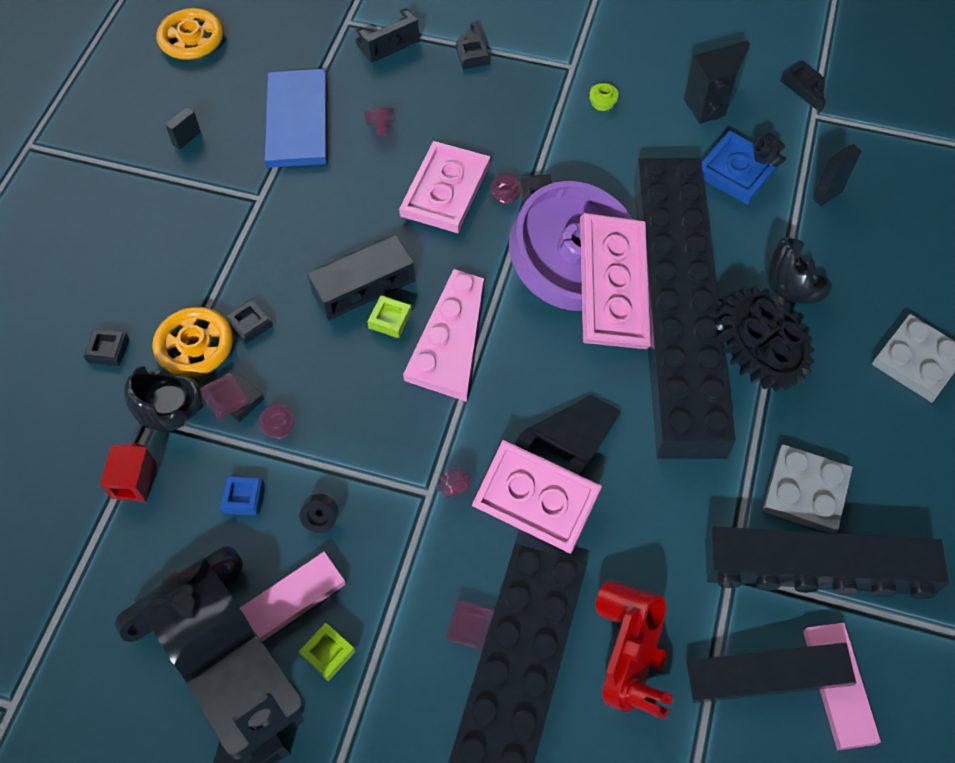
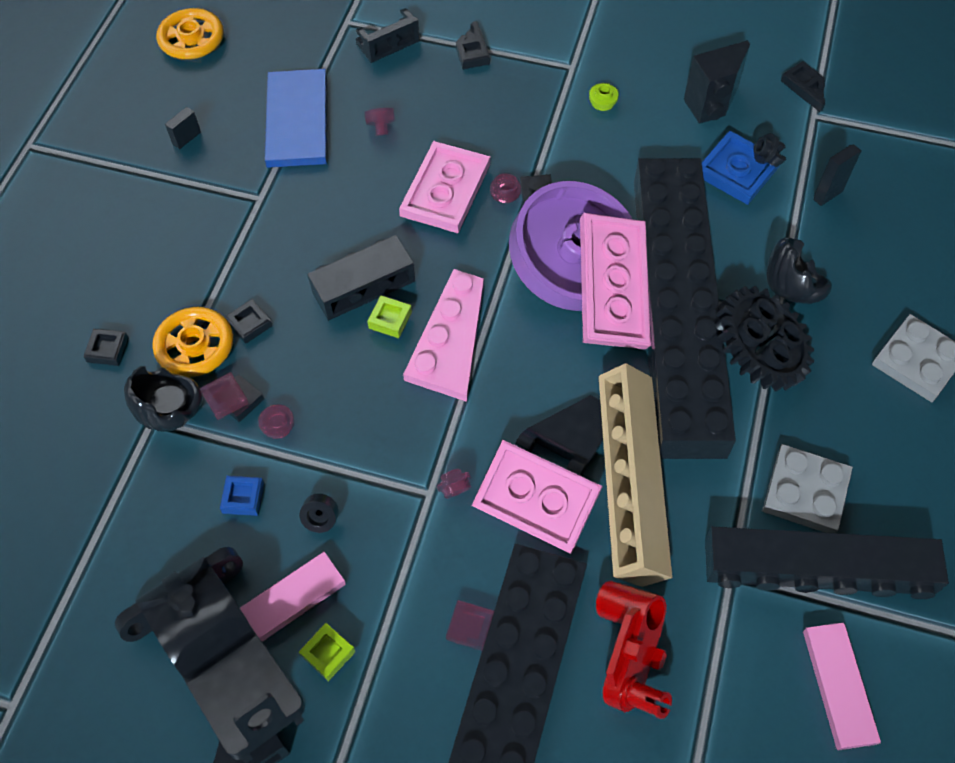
(128, 472): red brick -> none
(634, 477): none -> tan brick
(770, 672): black tile -> none

